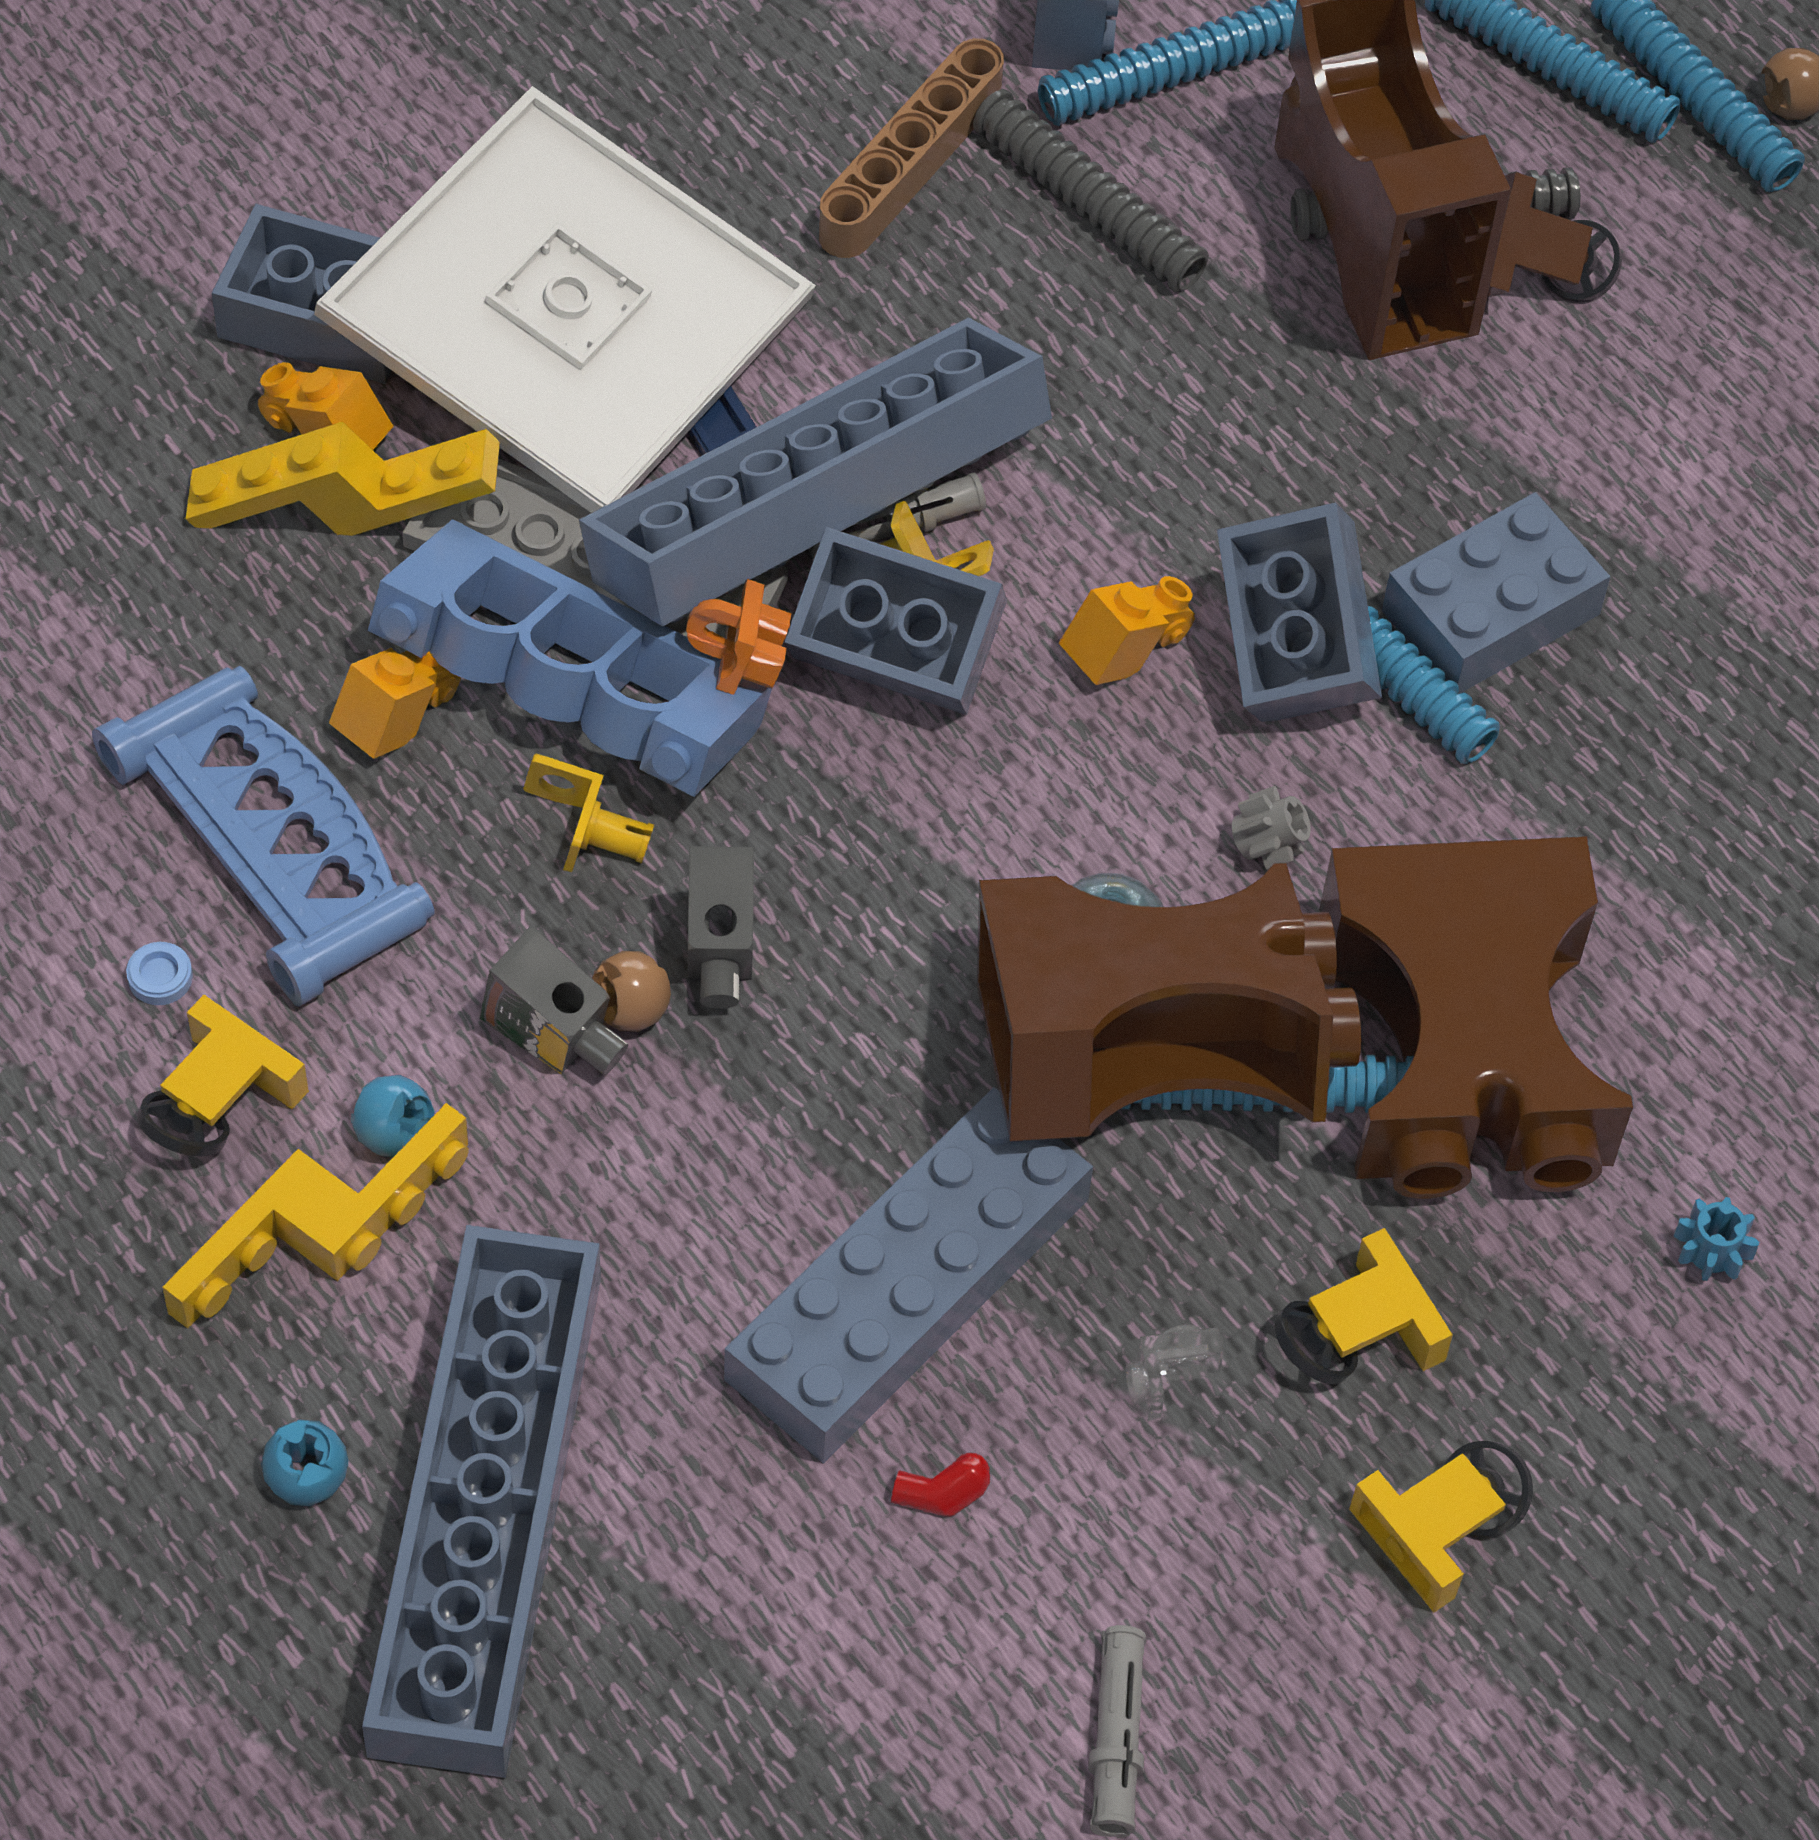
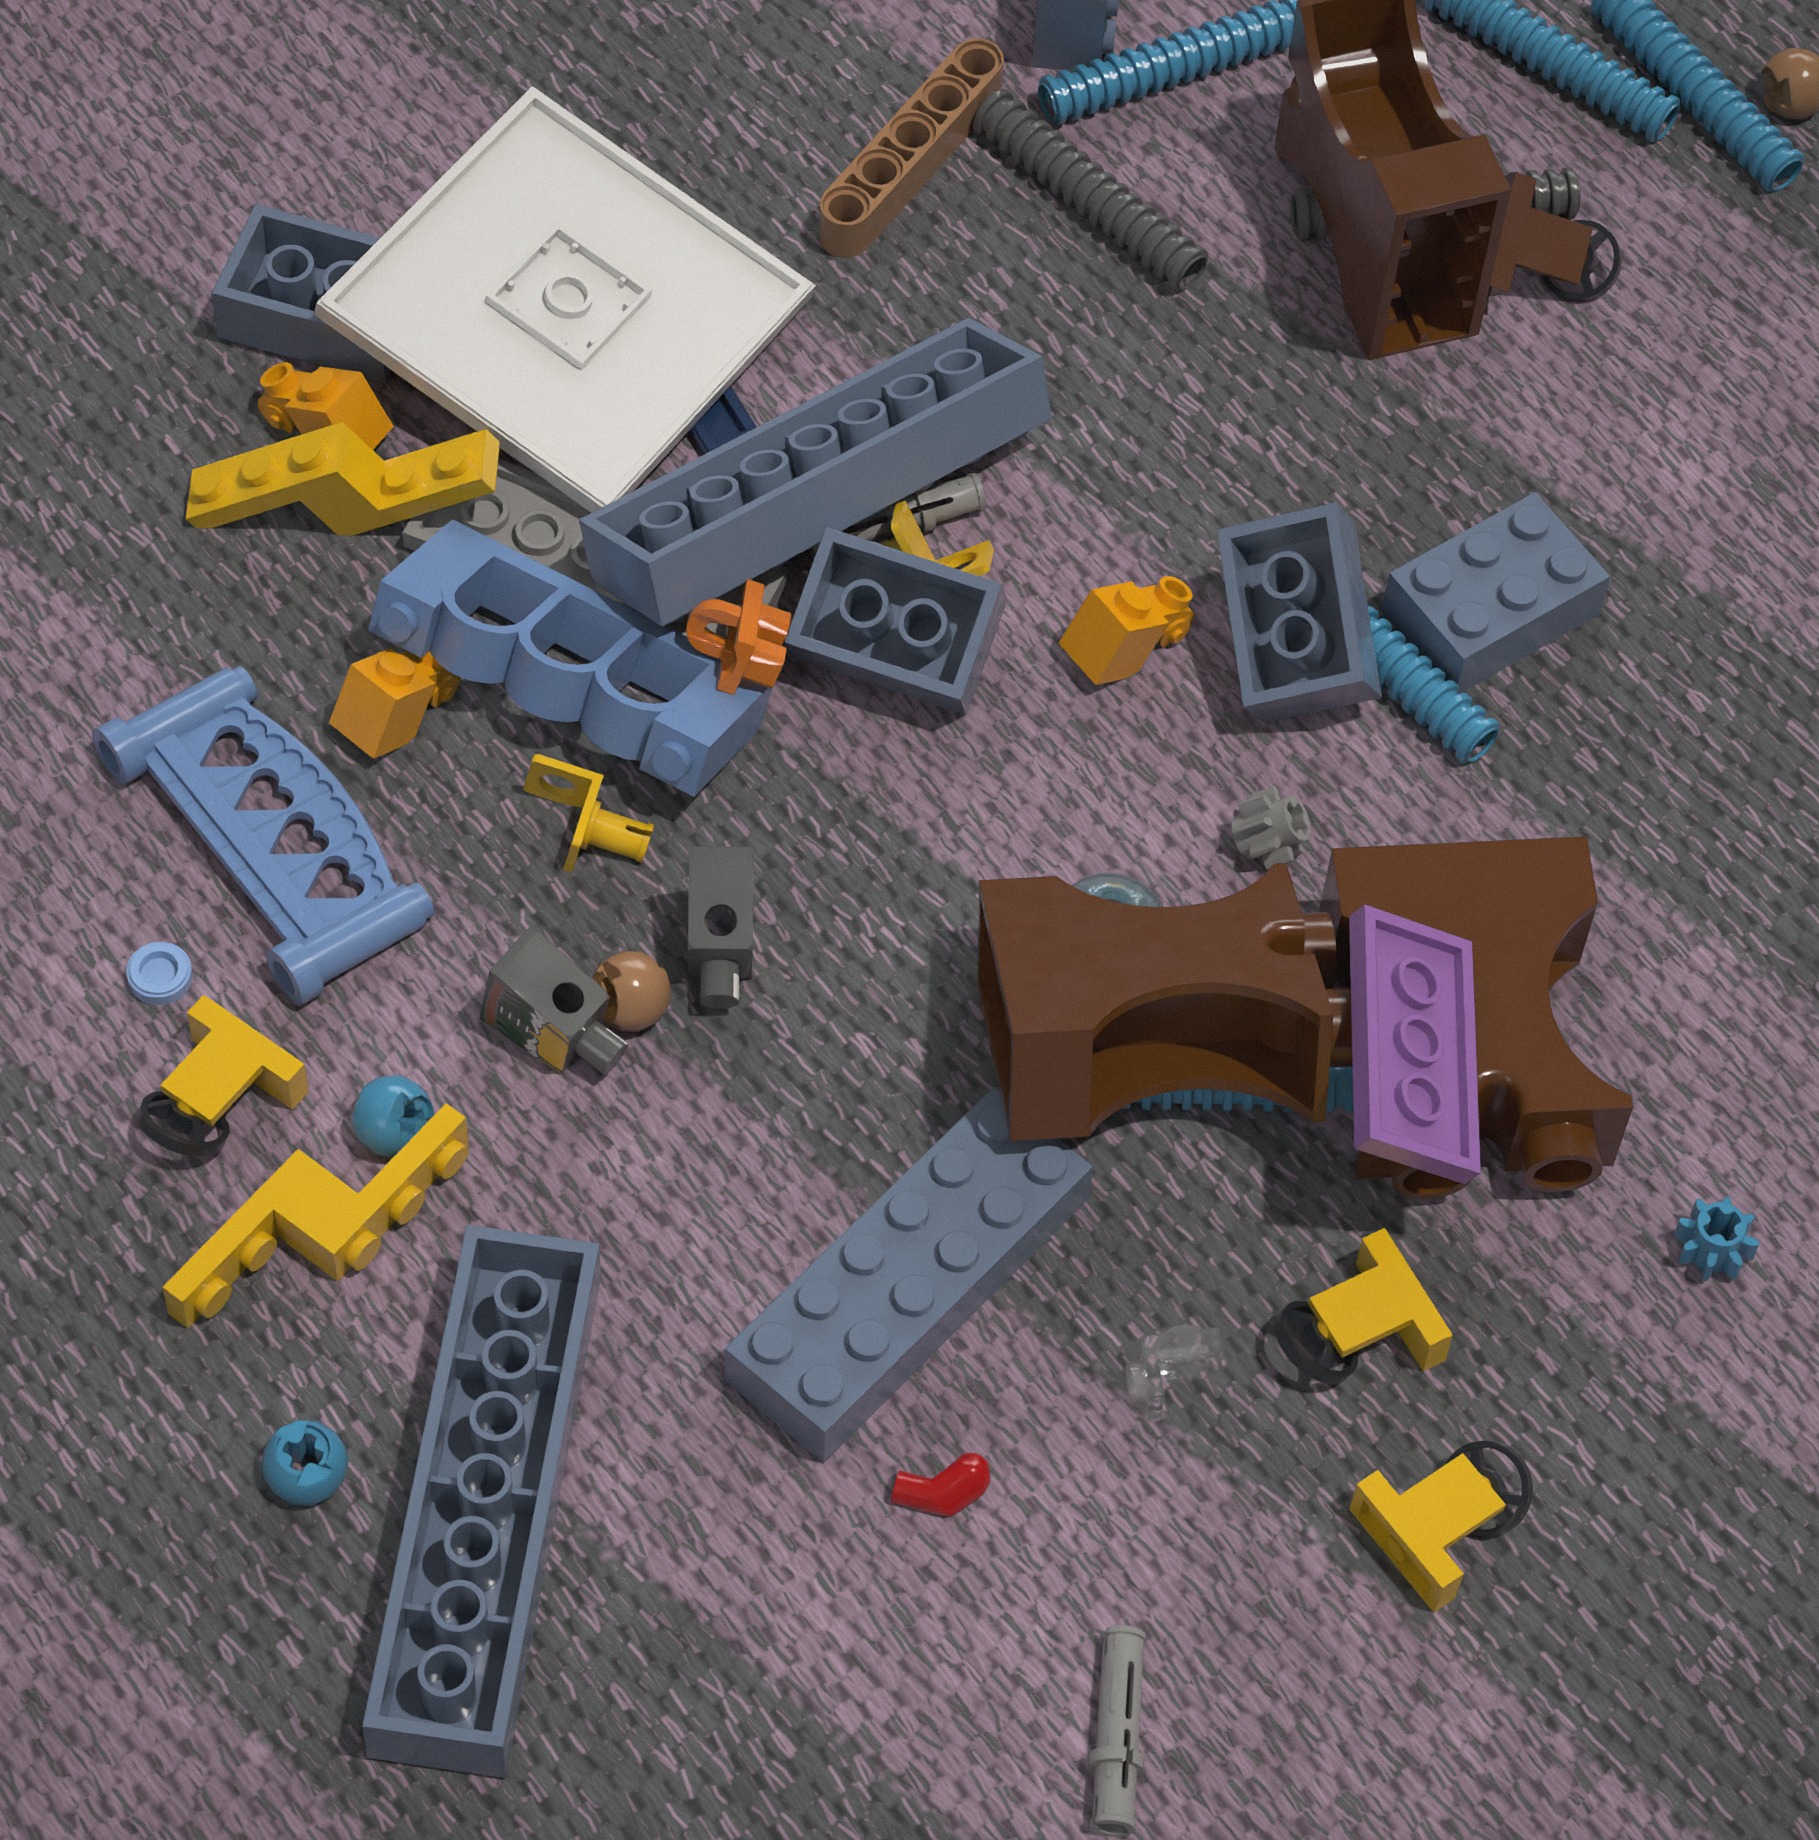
(1414, 1045): none -> medium lavender plate

